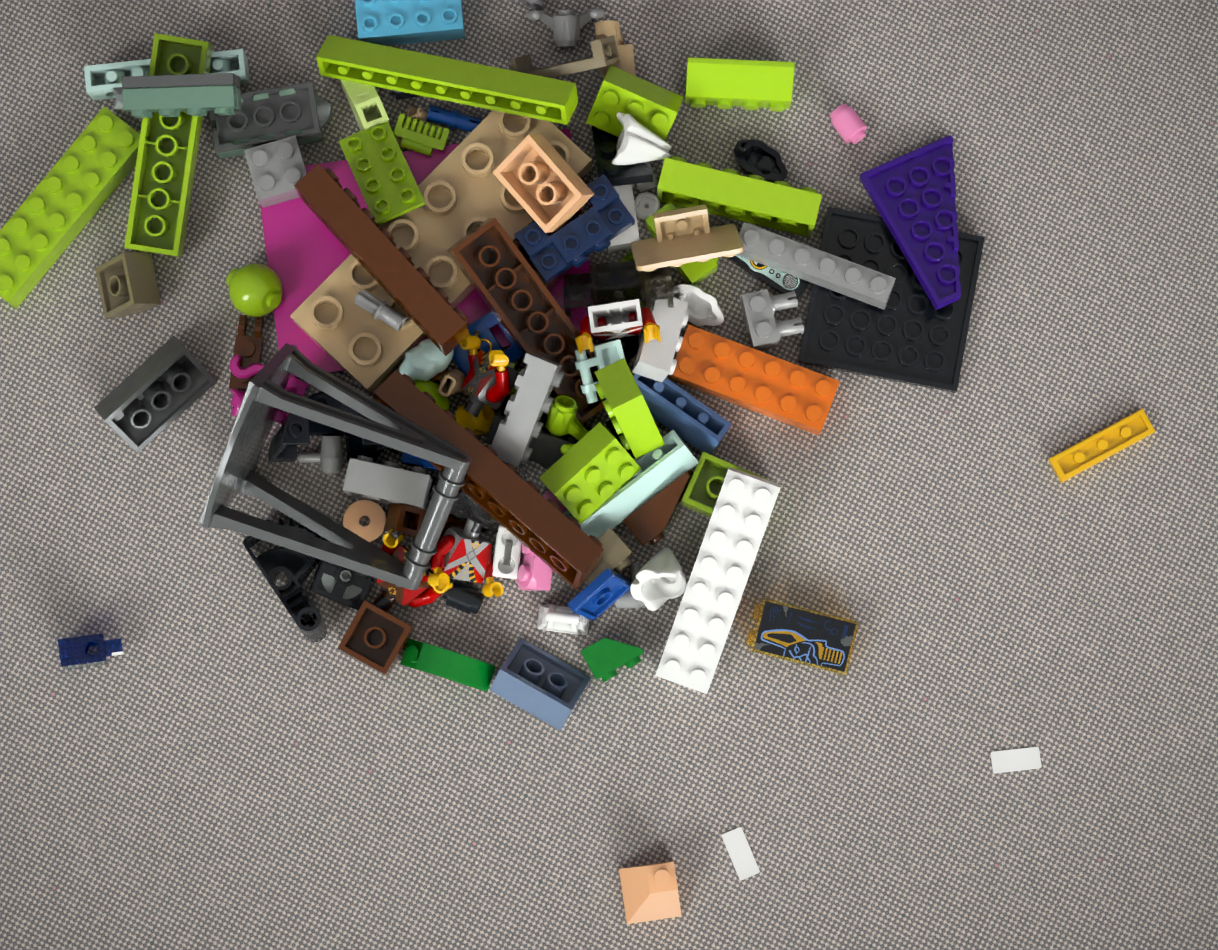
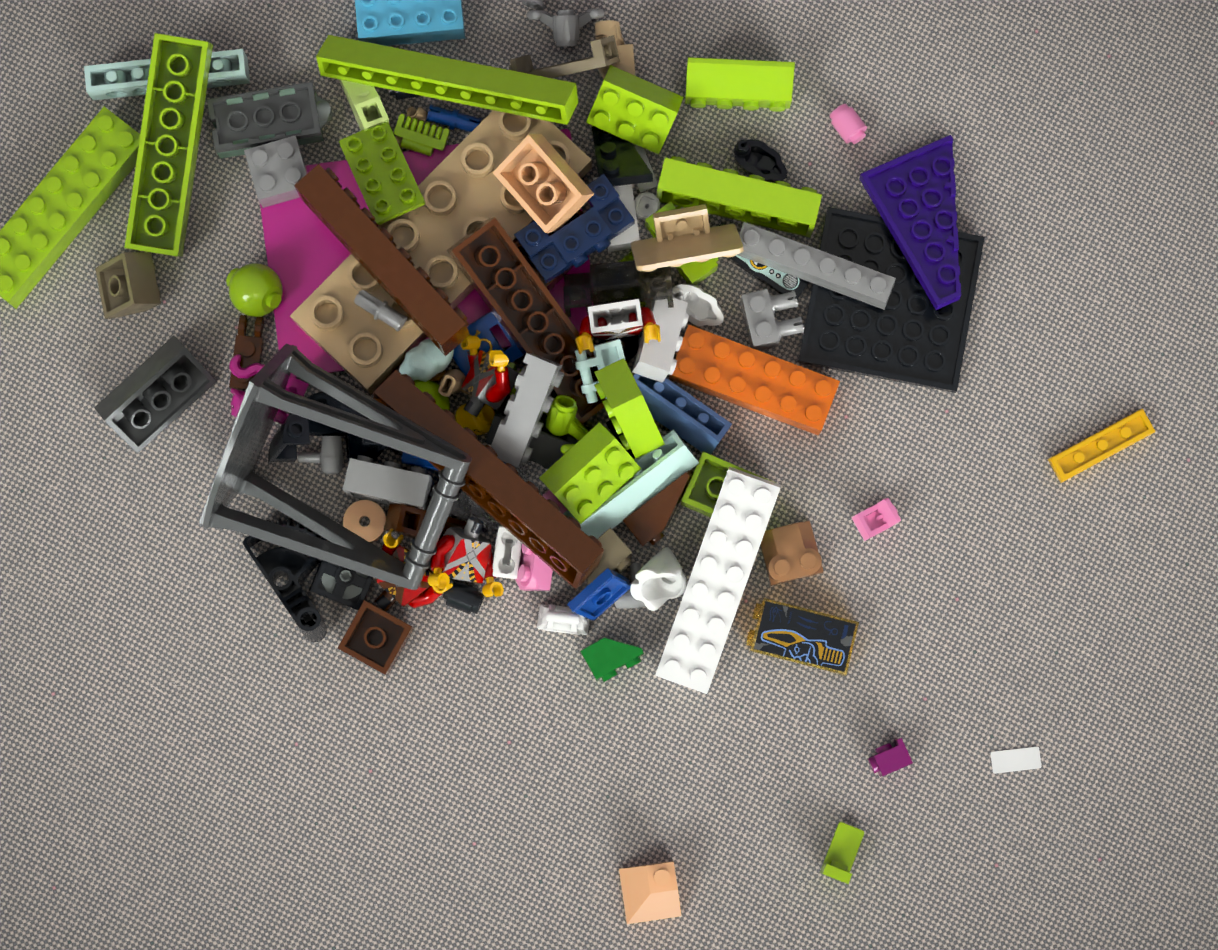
(75, 651): clear blue torso -> none
(179, 94): sand green piece -> none
(448, 665): green arch -> none
(540, 683): sand blue slope -> none
(638, 143): white hat -> none
(740, 853): white sticker -> none
(790, 553): none -> medium nougat slope
(842, 852): none -> lime bracket
(876, 519): none -> bright pink bracket
(890, 758): none -> magenta brick

